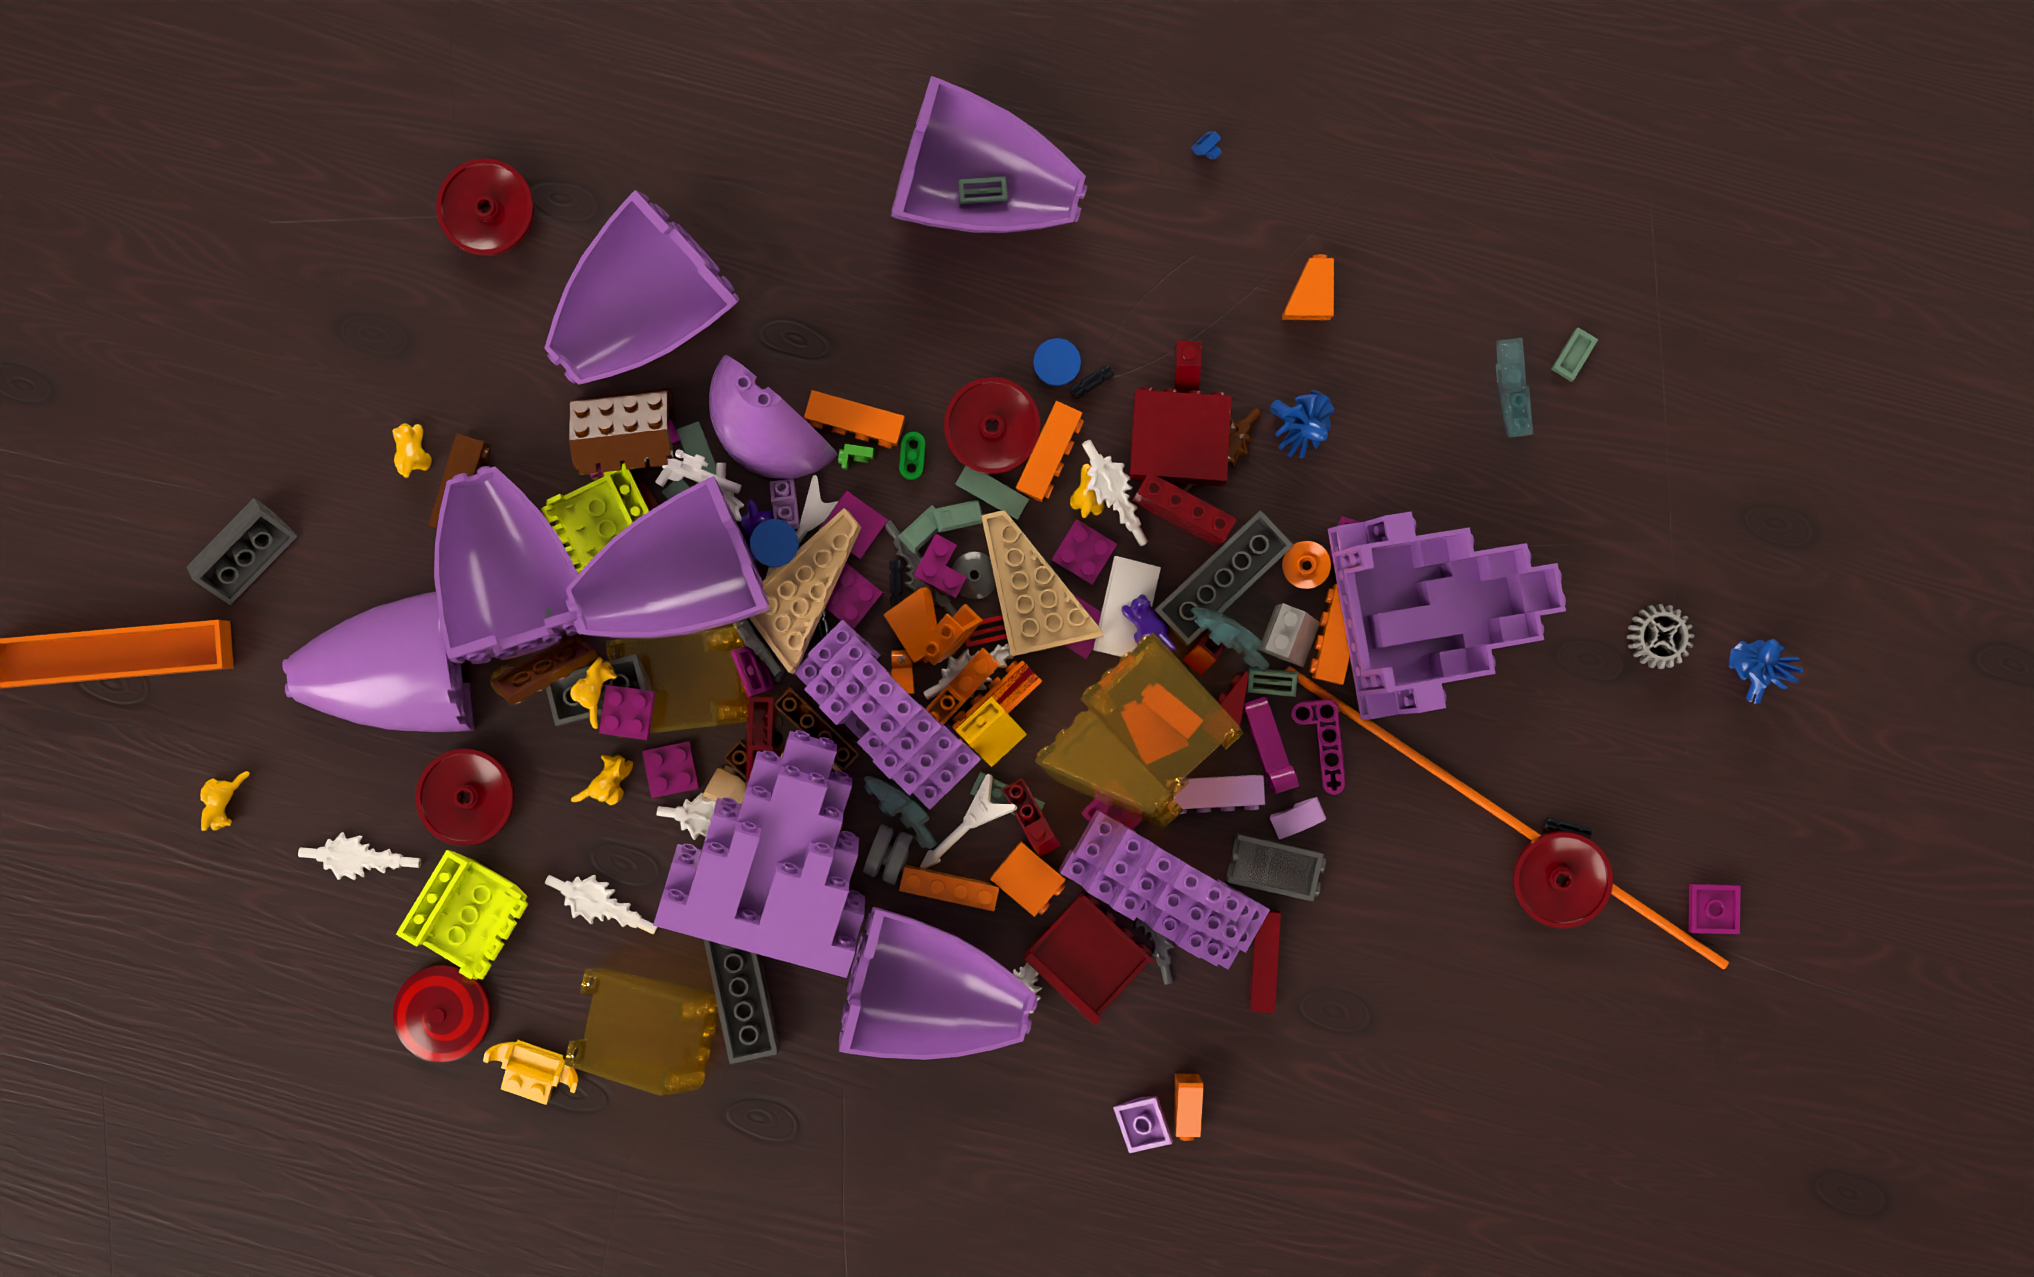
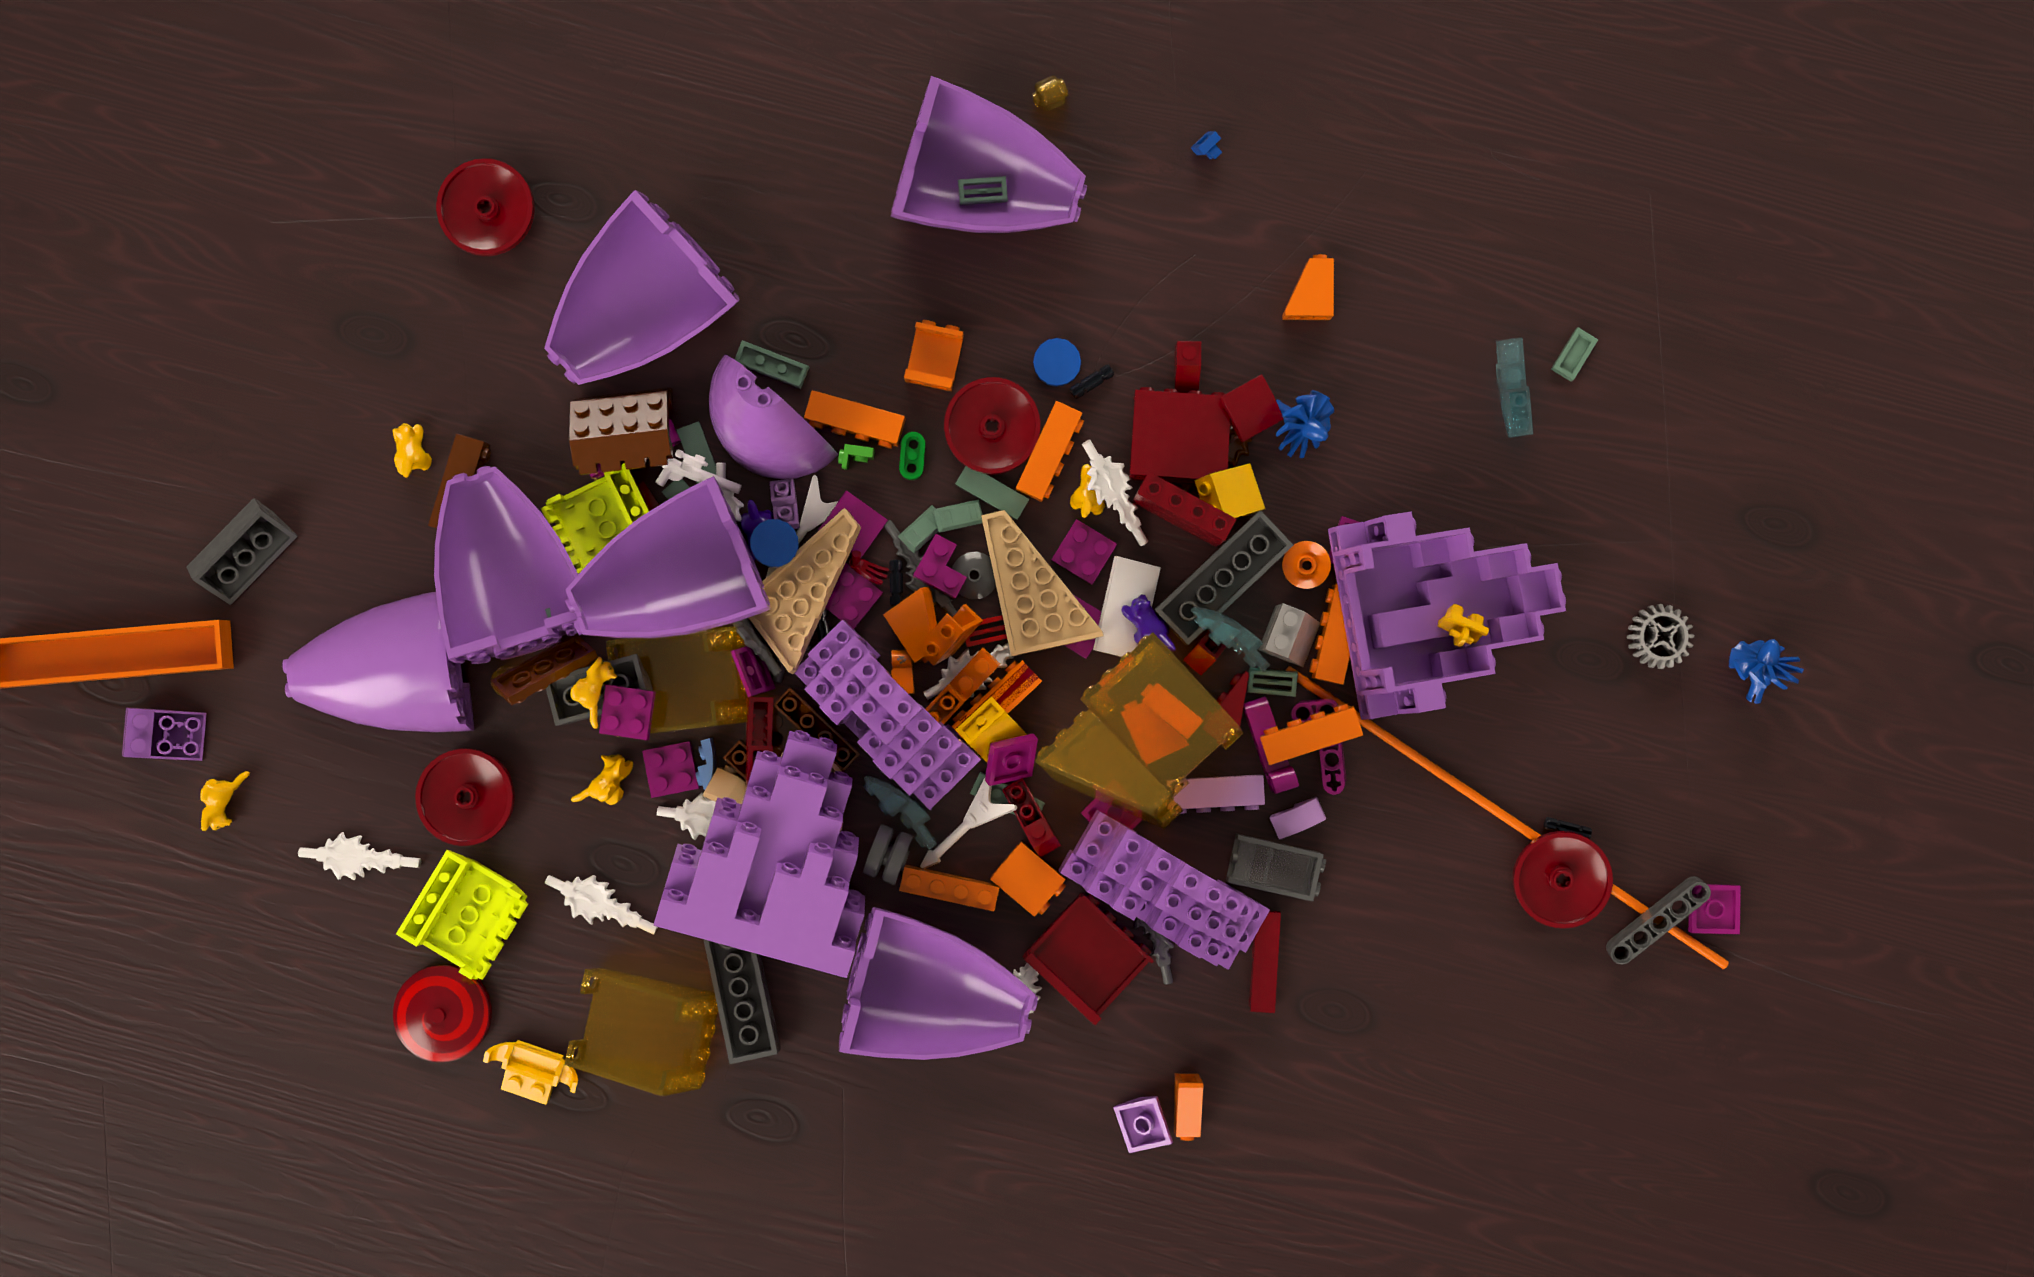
(163, 734): none -> medium lavender slope
(708, 753): none -> medium blue slope
(772, 364): none -> sand green tile
(867, 569): none -> dark red piece
(934, 355): none -> orange panel
(1011, 759): none -> magenta plate
(1050, 93): none -> clear yellow head
(1232, 491): none -> yellow panel
(1251, 408): none -> dark red slope
(1311, 735): none -> orange brick
(1463, 628): none -> yellow hips
(1661, 908): none -> dark grey beam

